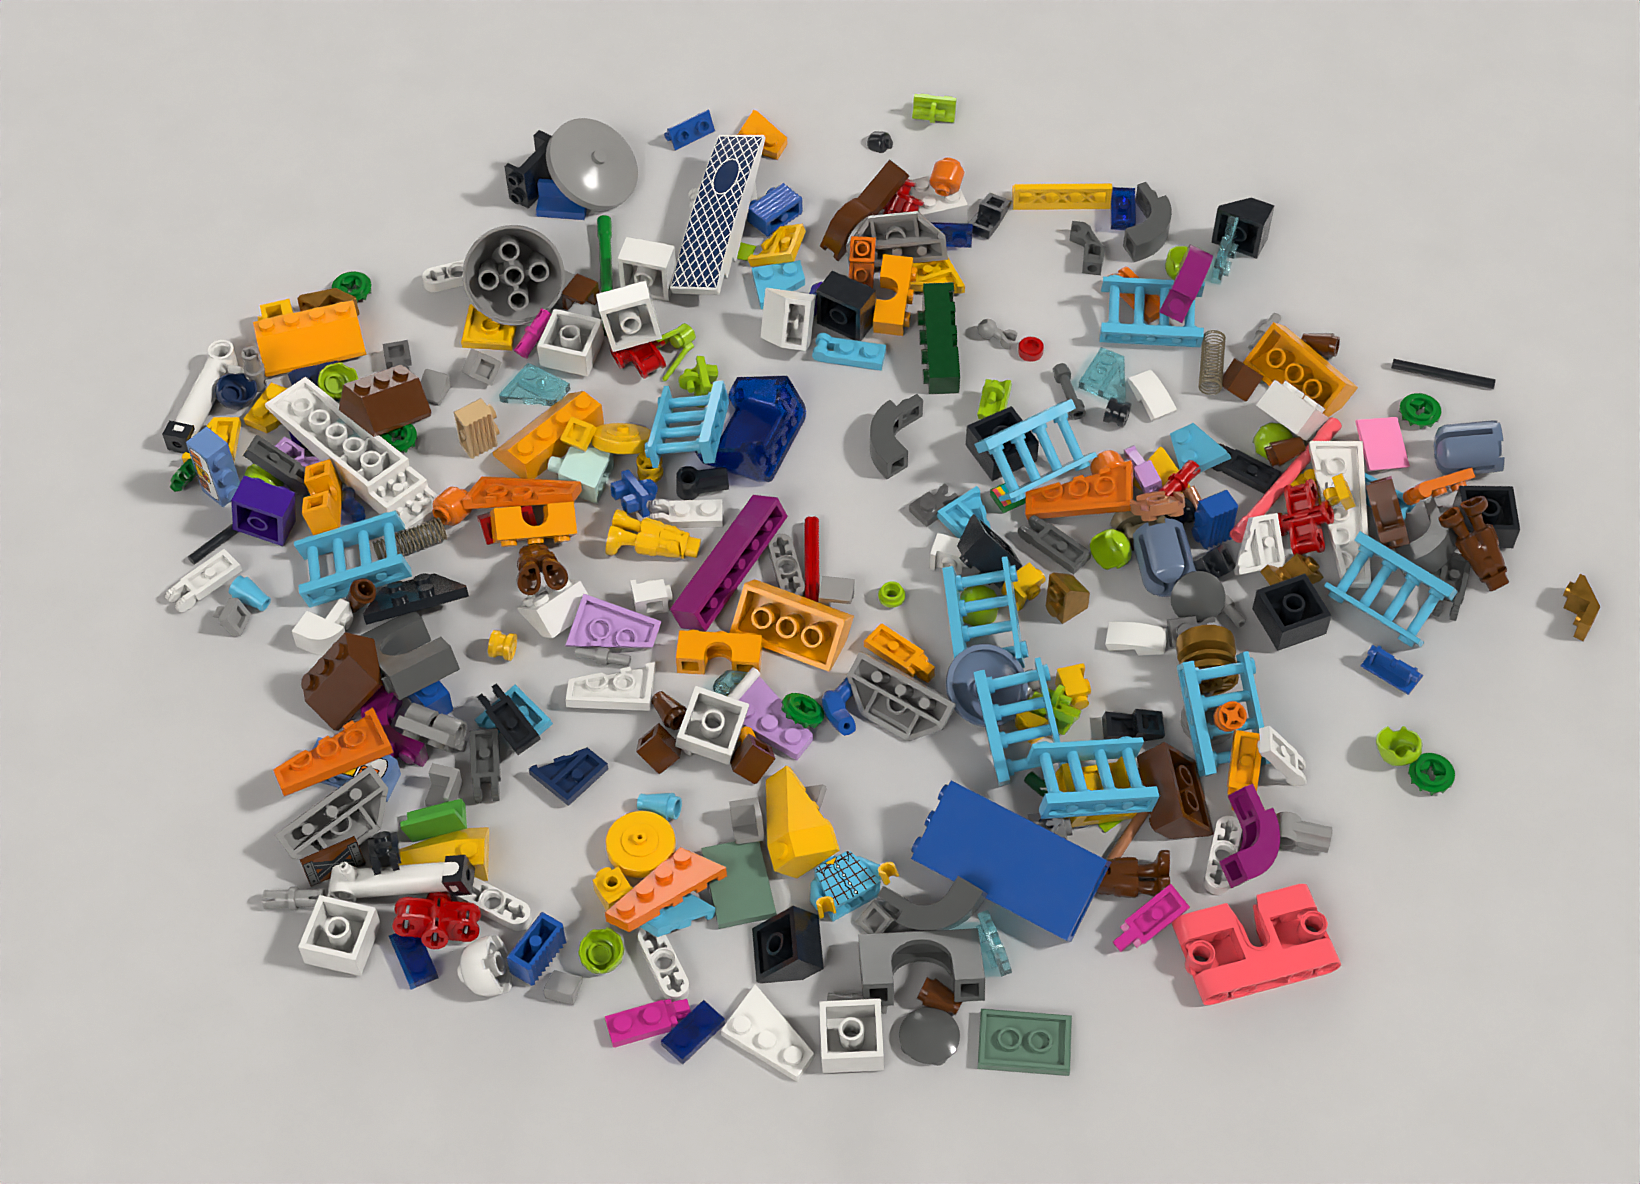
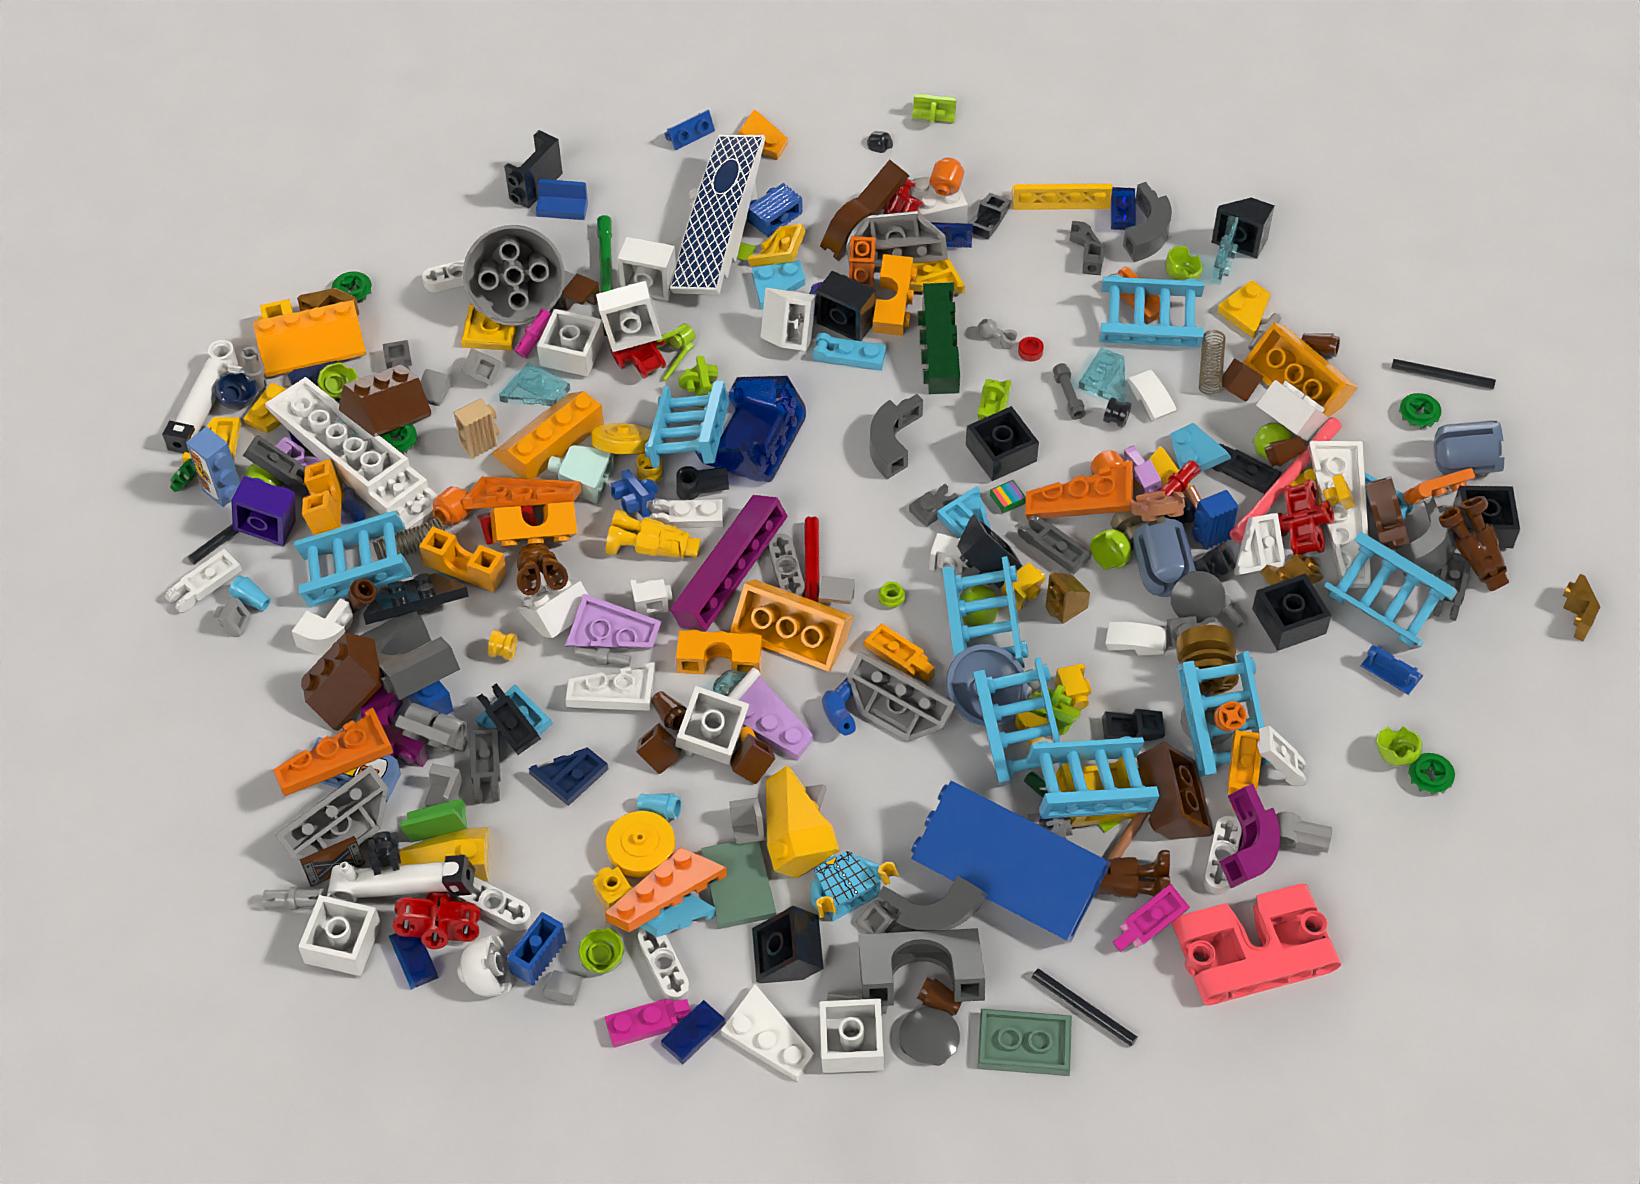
(443, 553): none -> light orange arch
(578, 434): yellow tile -> none
(591, 164): light grey dish -> none
(809, 712): green gear -> none
(996, 955): clear light blue wing -> none
(1016, 435): medium azure fence -> none
(1084, 1007): none -> black bar
(1187, 283): magenta arch -> none
(1246, 307): none -> yellow wing
(1382, 443): bright pink piece -> none

